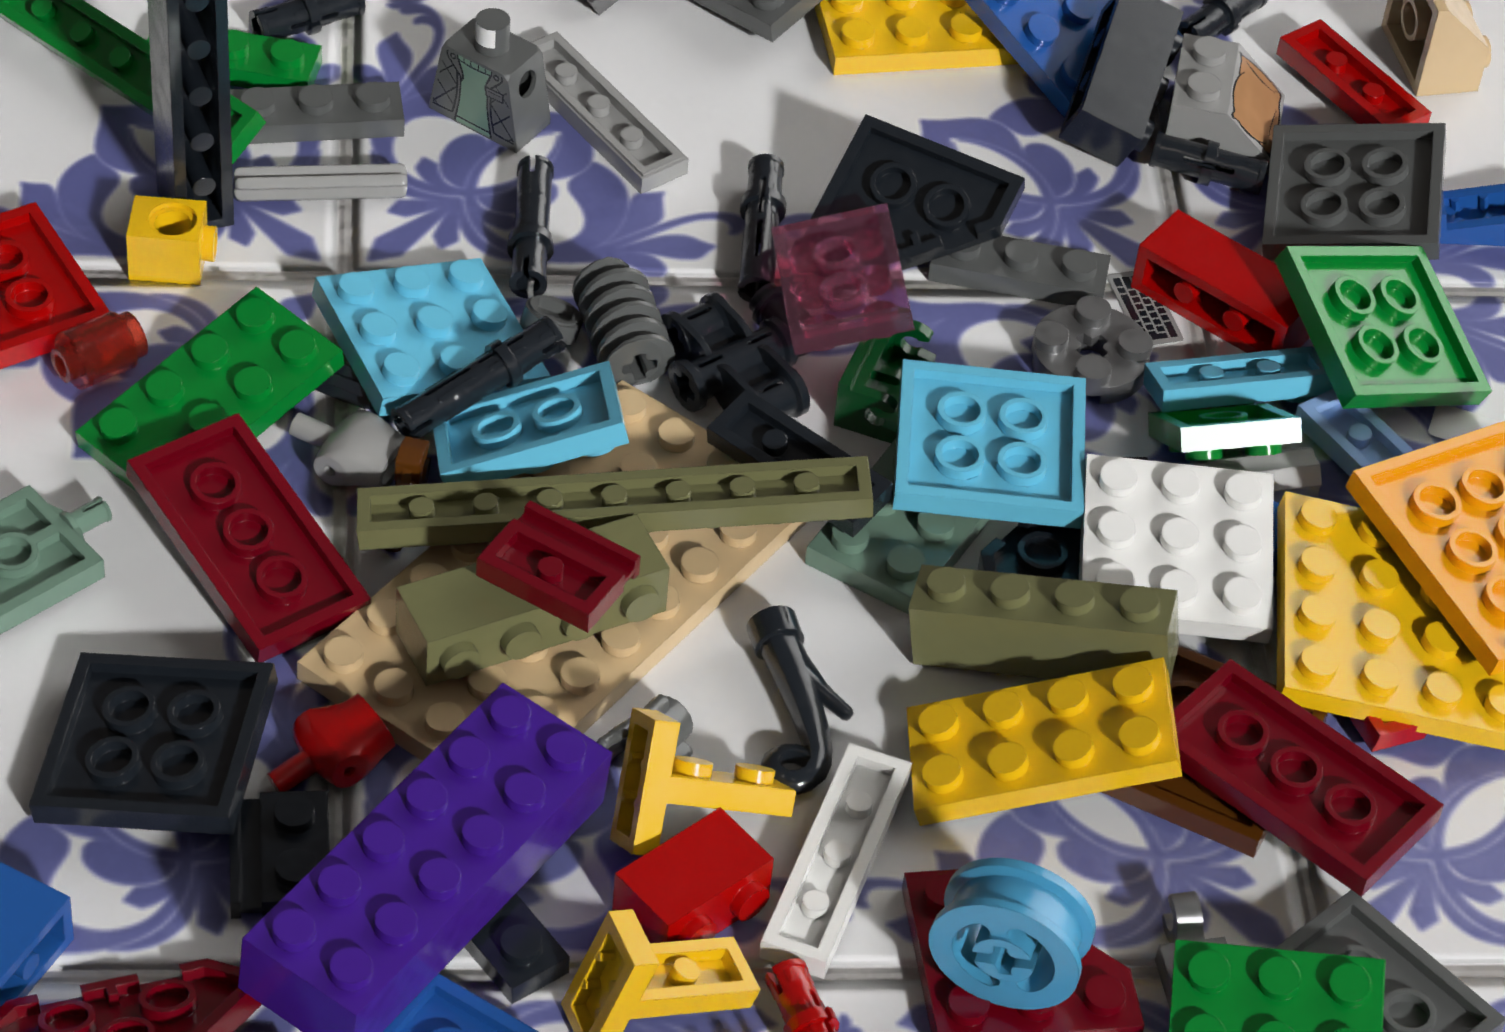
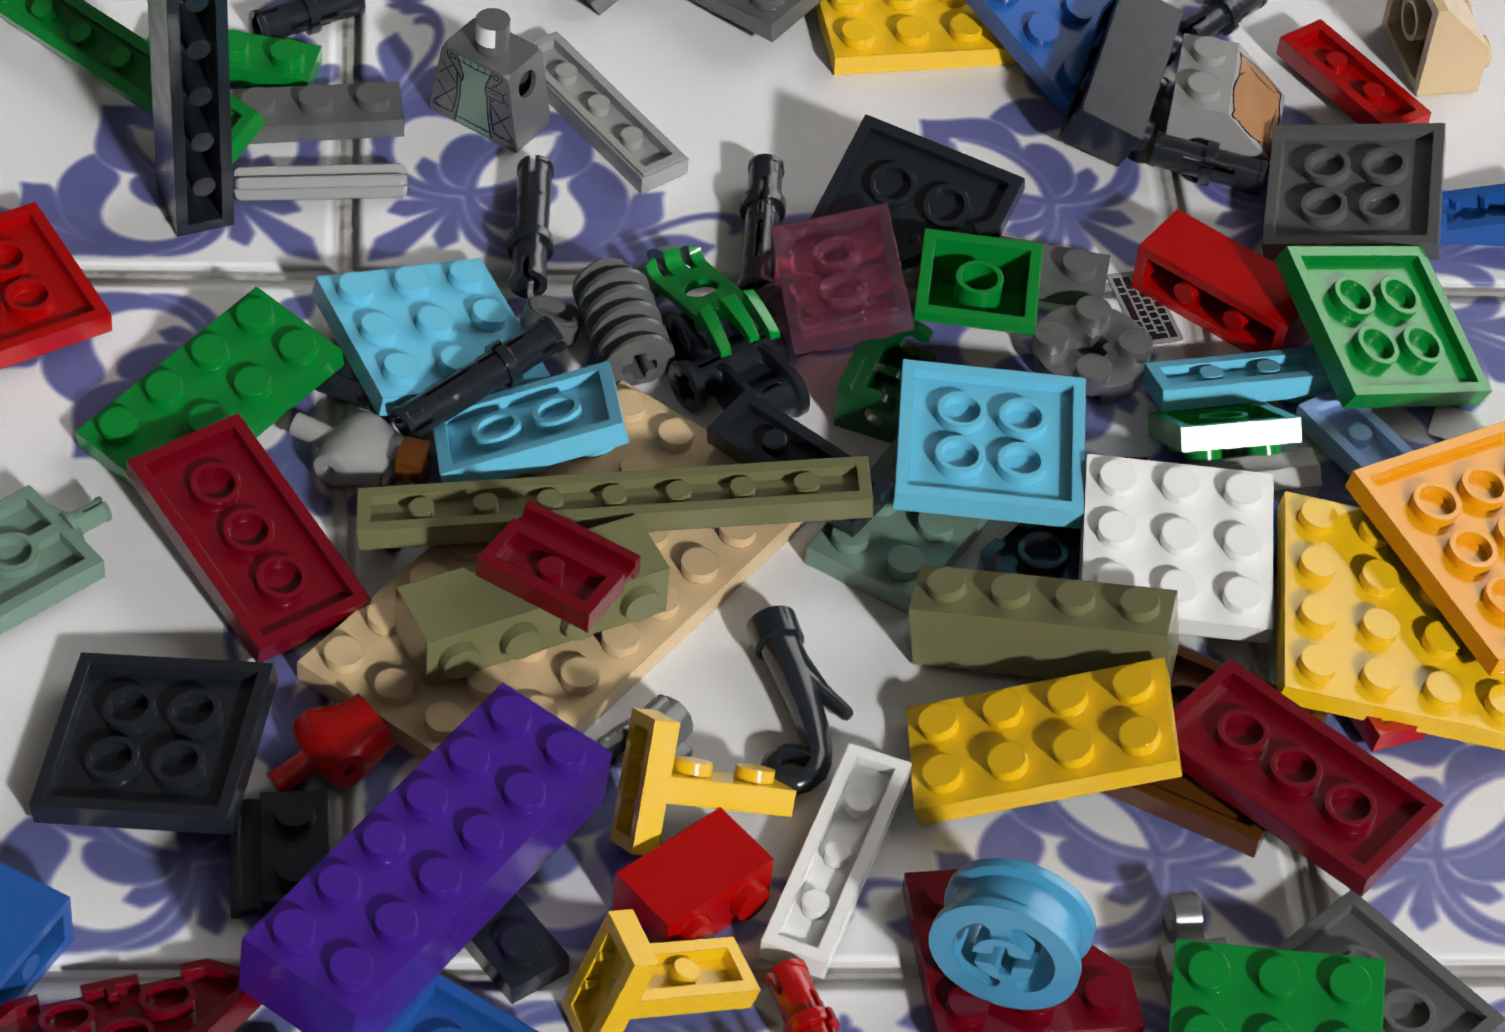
(99, 349): clear red brick -> none
(169, 240): yellow brick -> none
(706, 311): none -> green piece
(979, 282): none -> green slope

